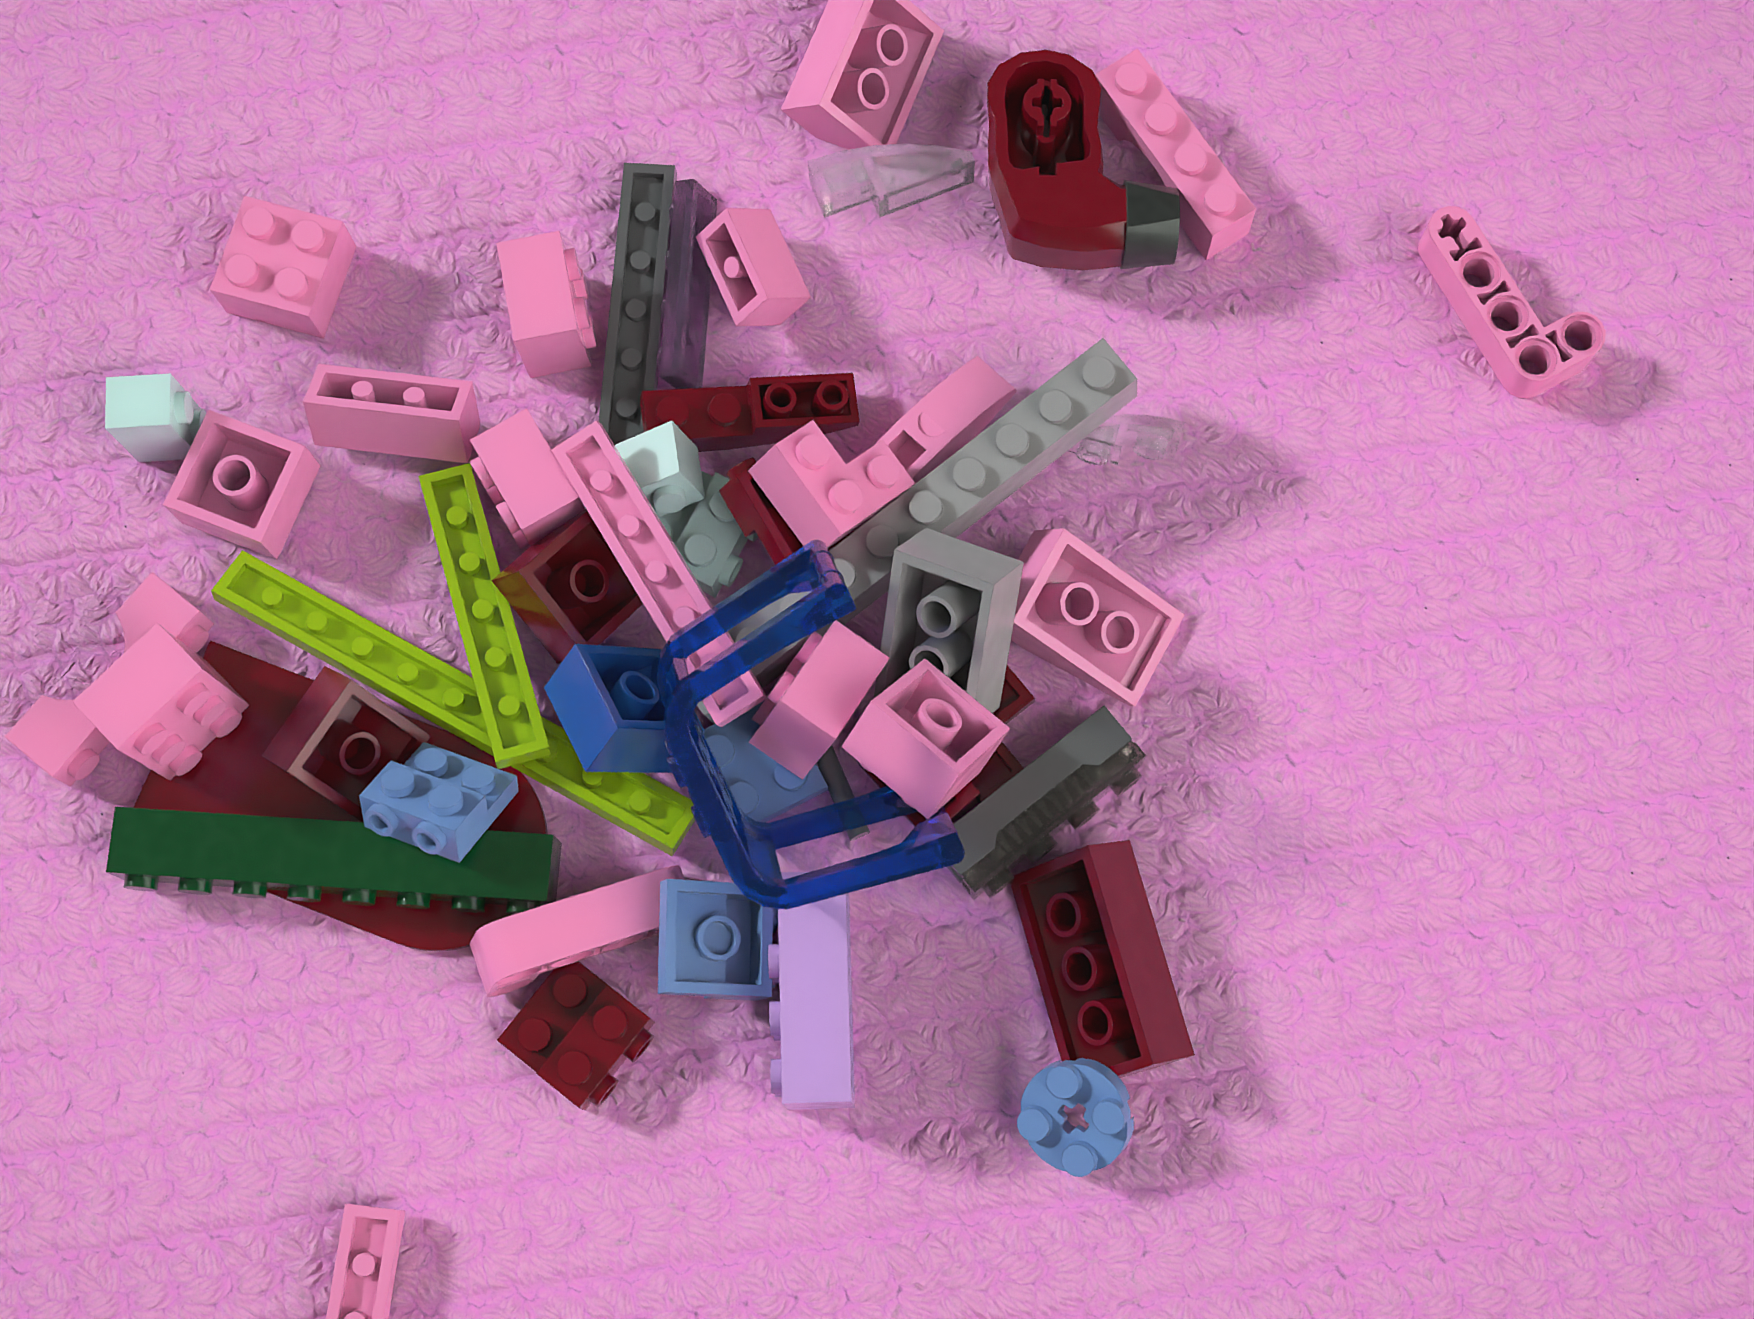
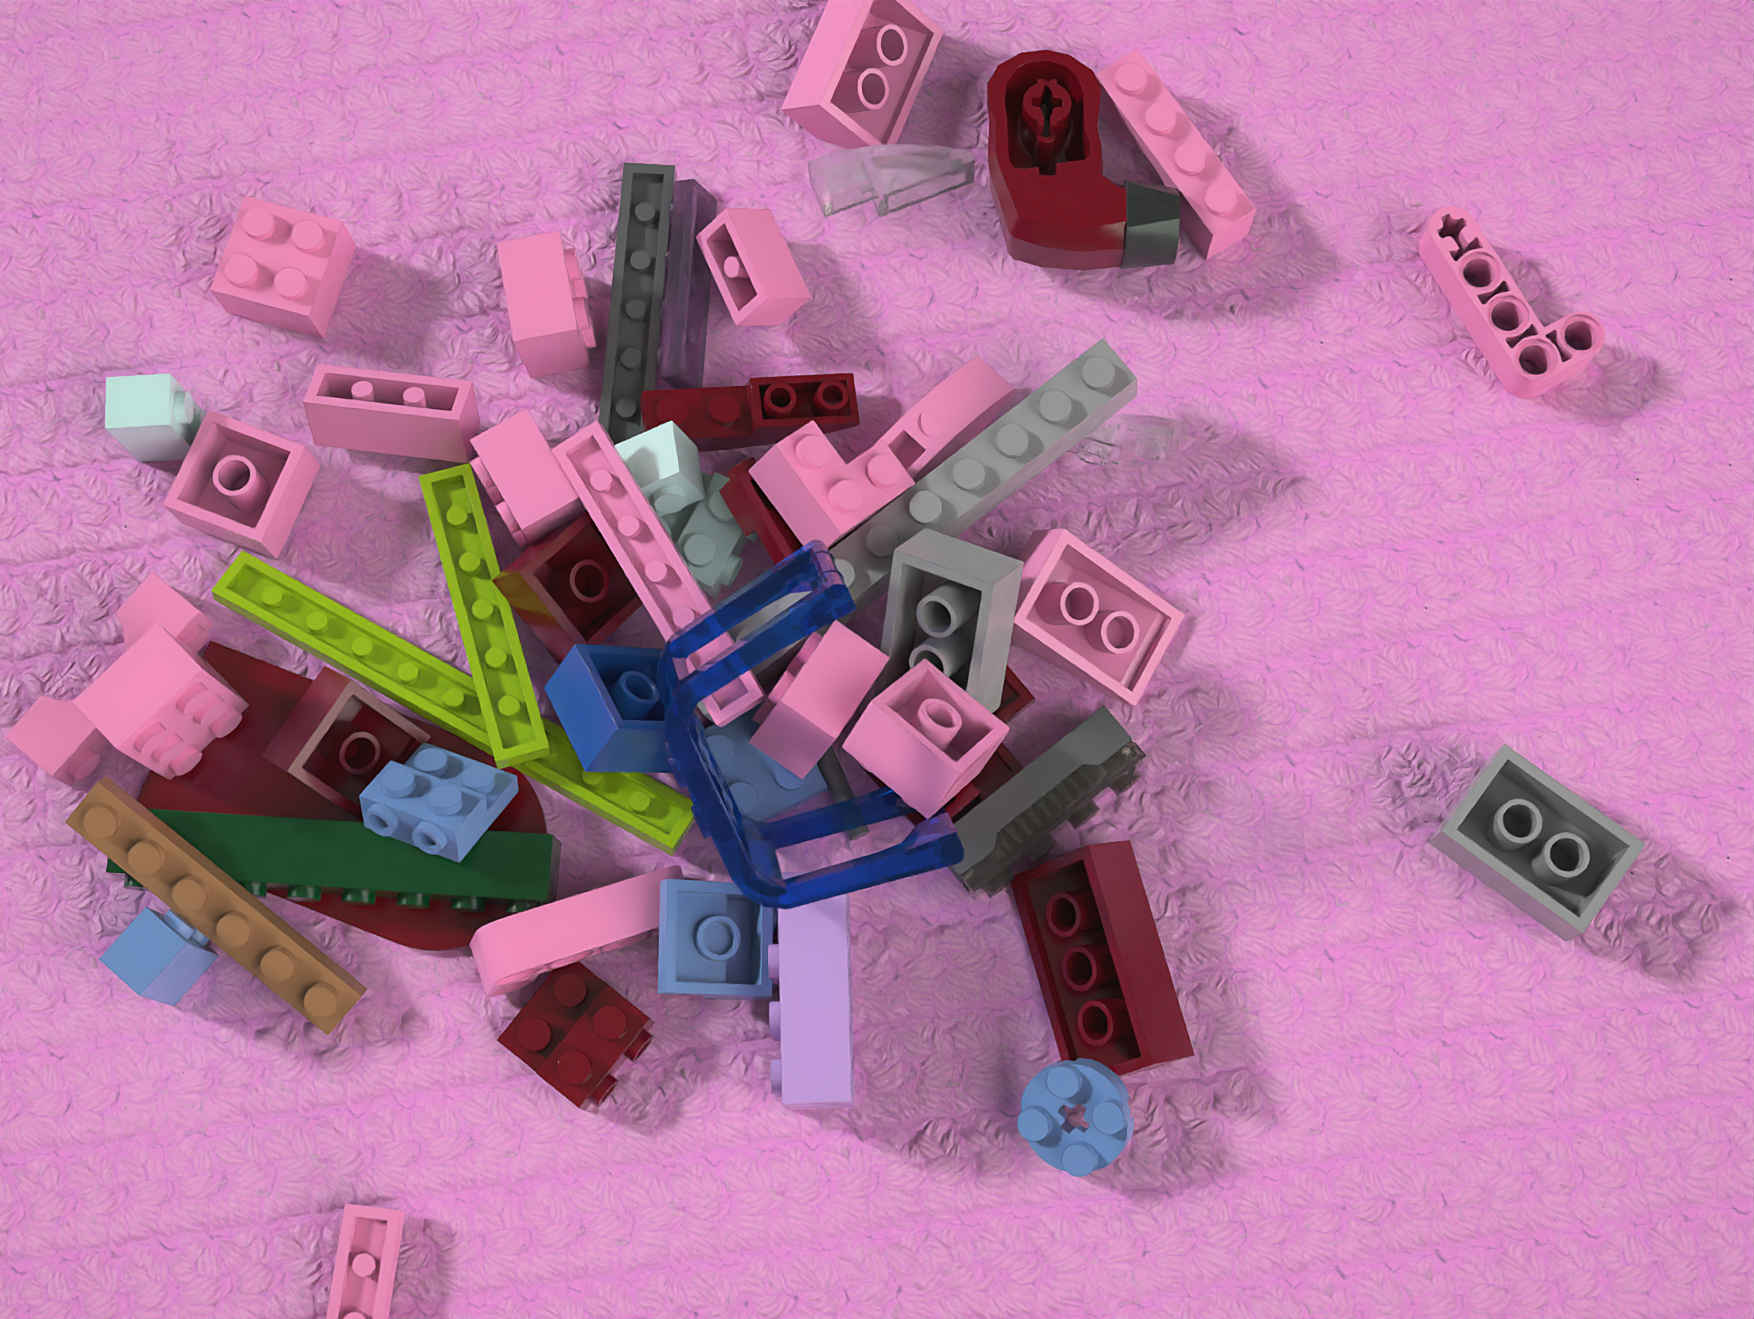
(160, 956): none -> medium blue brick
(215, 904): none -> medium nougat plate
(1536, 843): none -> light grey brick

